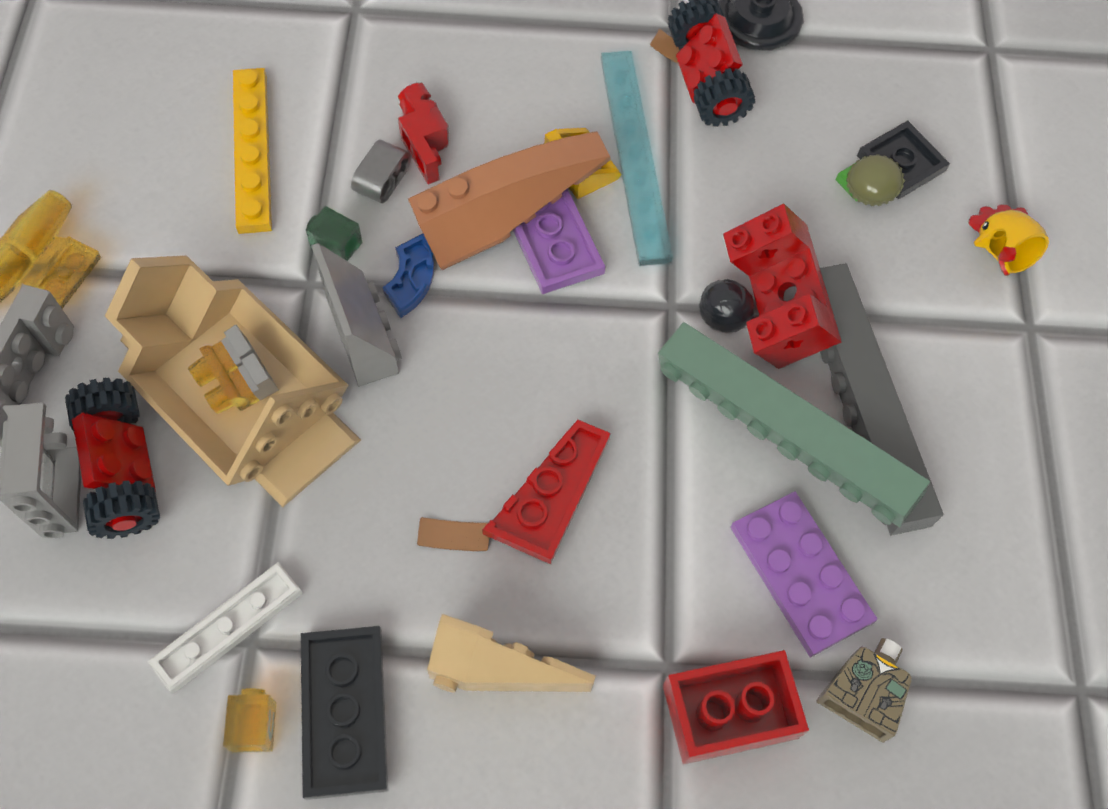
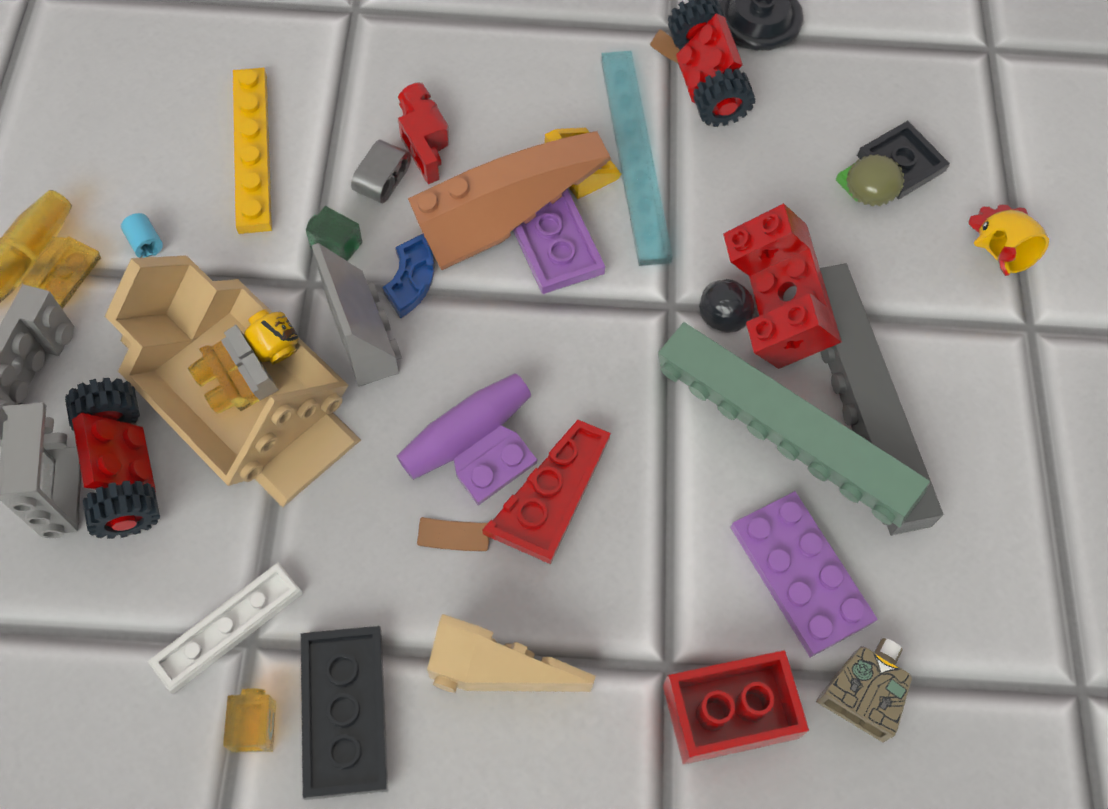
(141, 235): none -> medium azure piece
(271, 336): none -> yellow head
(473, 436): none -> medium lavender plate

